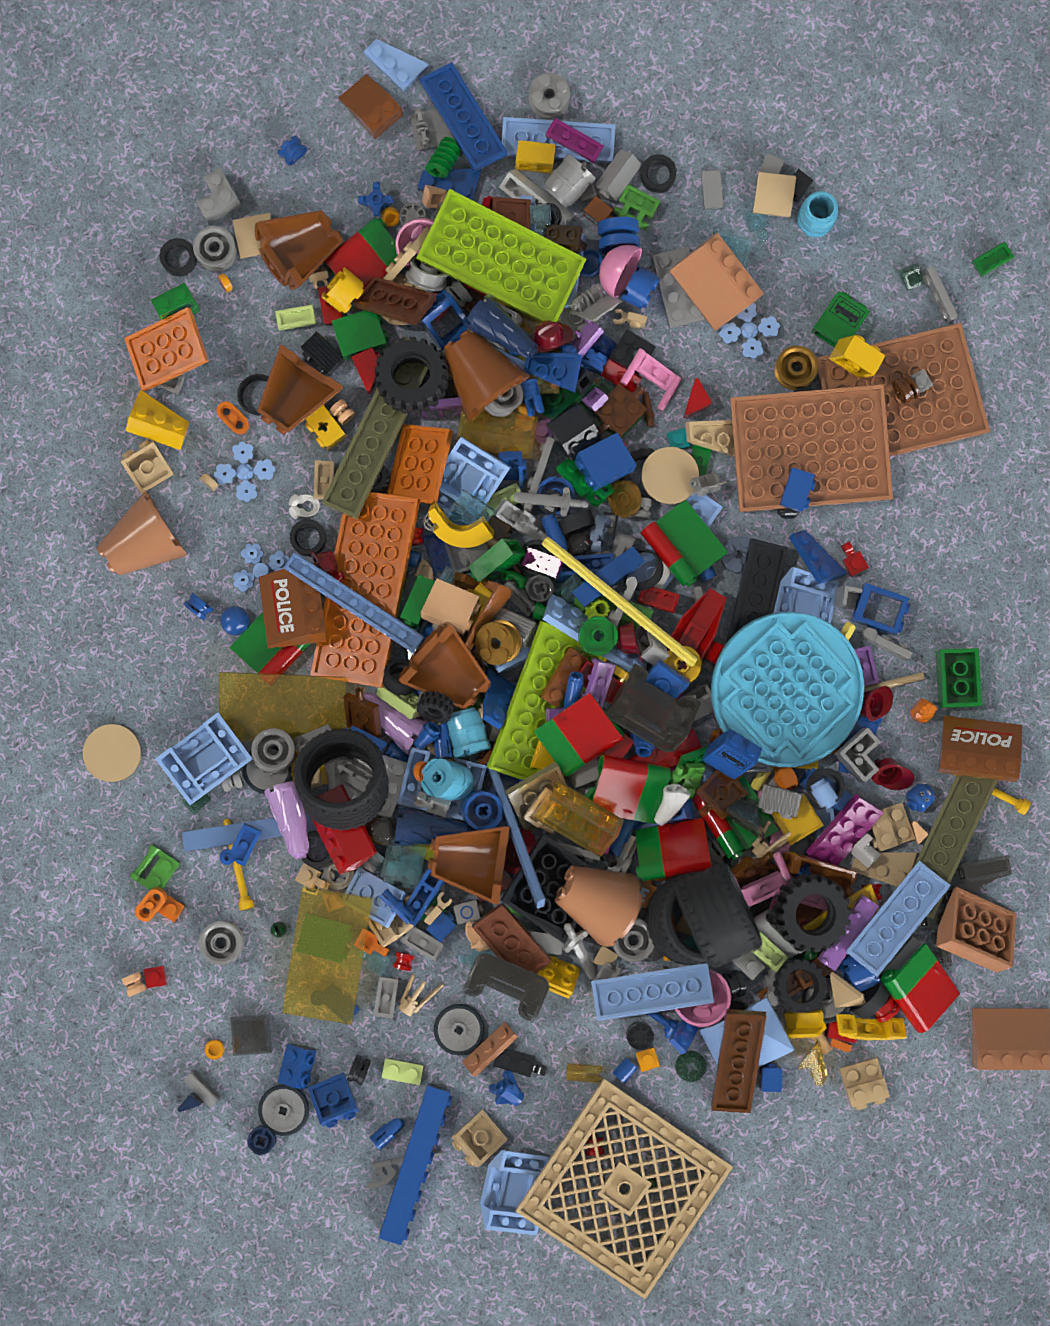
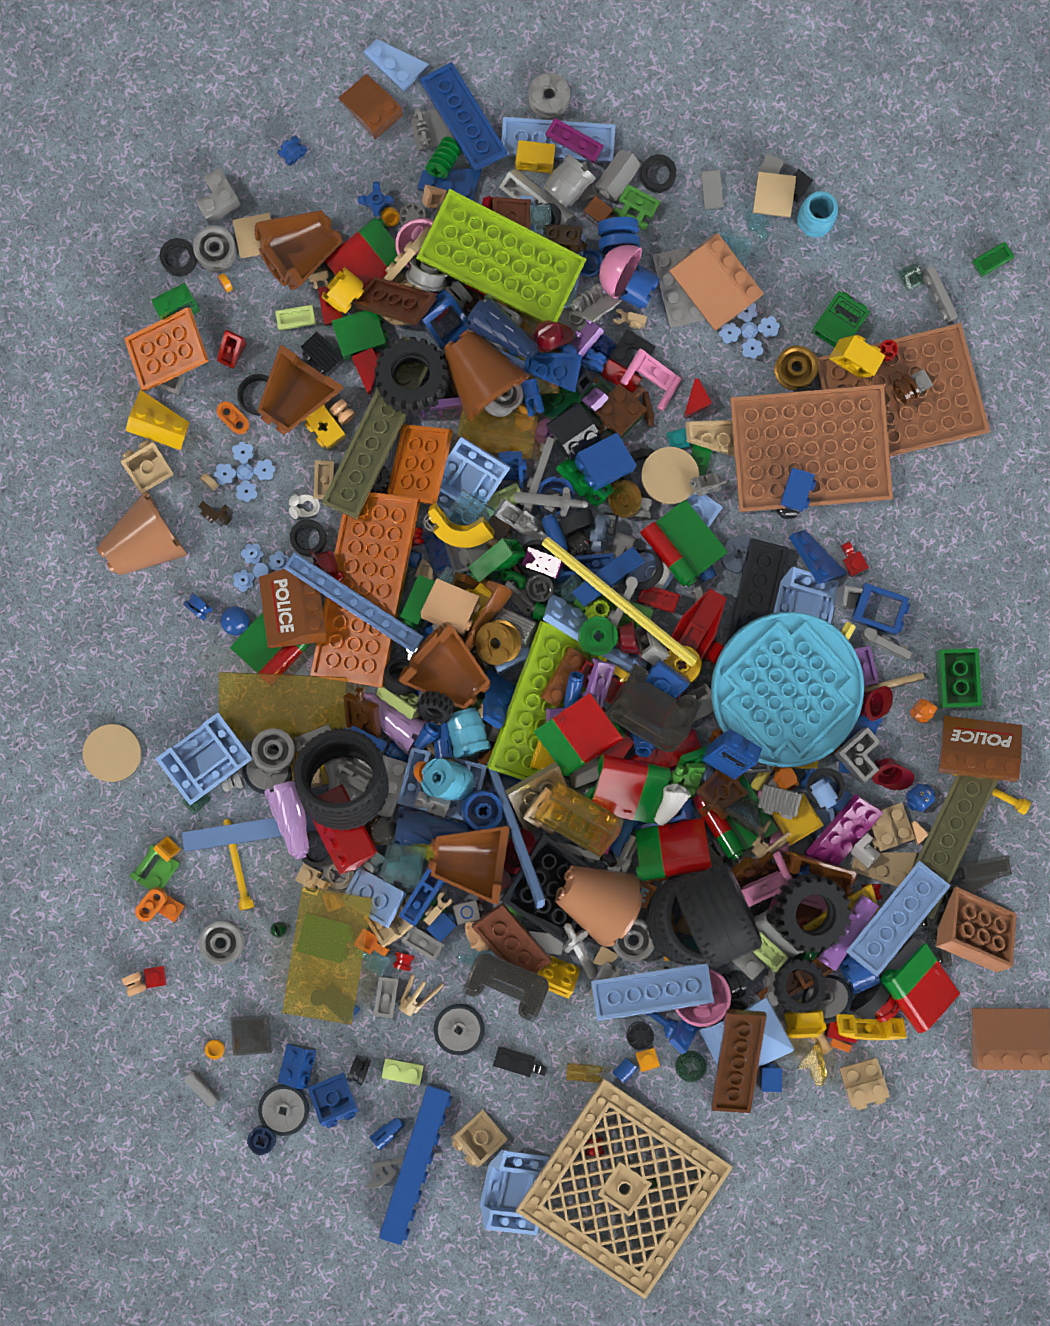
(167, 848): none -> light orange tile
(190, 1102): dark blue slope -> none
(222, 517): none -> dark brown bracket
(231, 349): none -> red slope
(242, 846): blue hinge -> none
(397, 906): blue pin -> none
(489, 1049): nougat plate -> none
(507, 1090): blue rock -> none
(844, 994): tan slope -> none
(890, 347): none -> red wheel

